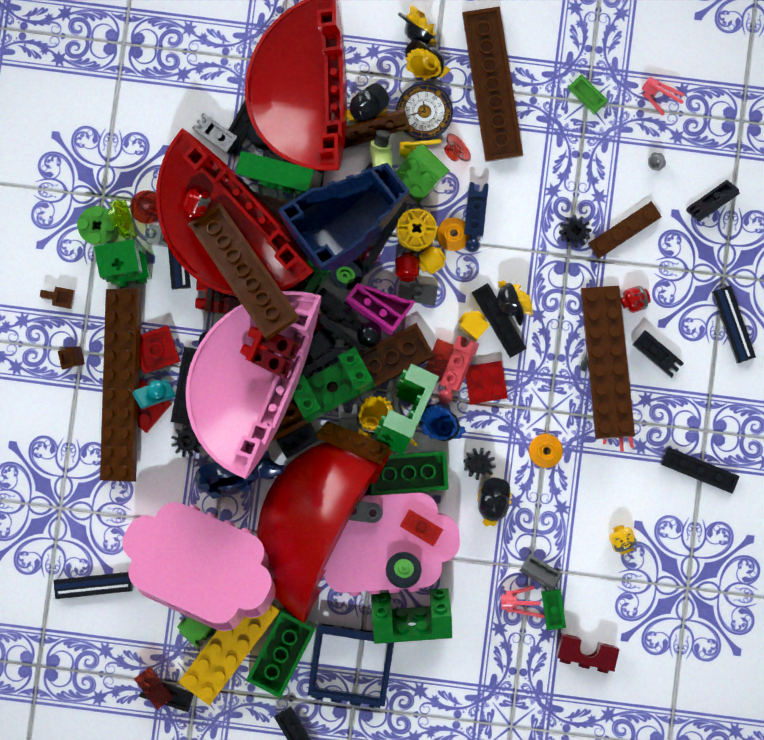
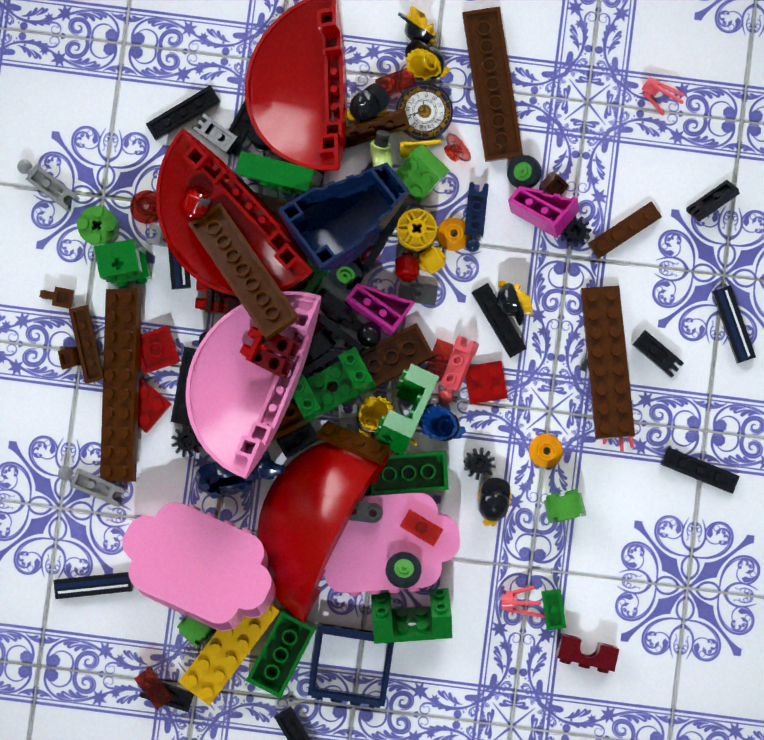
(47, 184): none -> light grey plate
(86, 344): none -> reddish brown plate
(92, 484): none -> light grey plate
(121, 217): clear neon green tile -> none
(154, 393): teal tile -> none
(183, 113): none -> black tile
(397, 81): none -> clear red plate
(473, 324): yellow brick -> none
(524, 171): none -> black wheel
(540, 572): dark grey plate -> none
(543, 210): none -> dark pink wedge
(553, 184): none -> reddish brown slope
(564, 507): none -> bright green brick
(587, 94): bright green tile -> none
(622, 539): yellow head -> none
(635, 299): red head -> none
(652, 161): light grey plate -> none

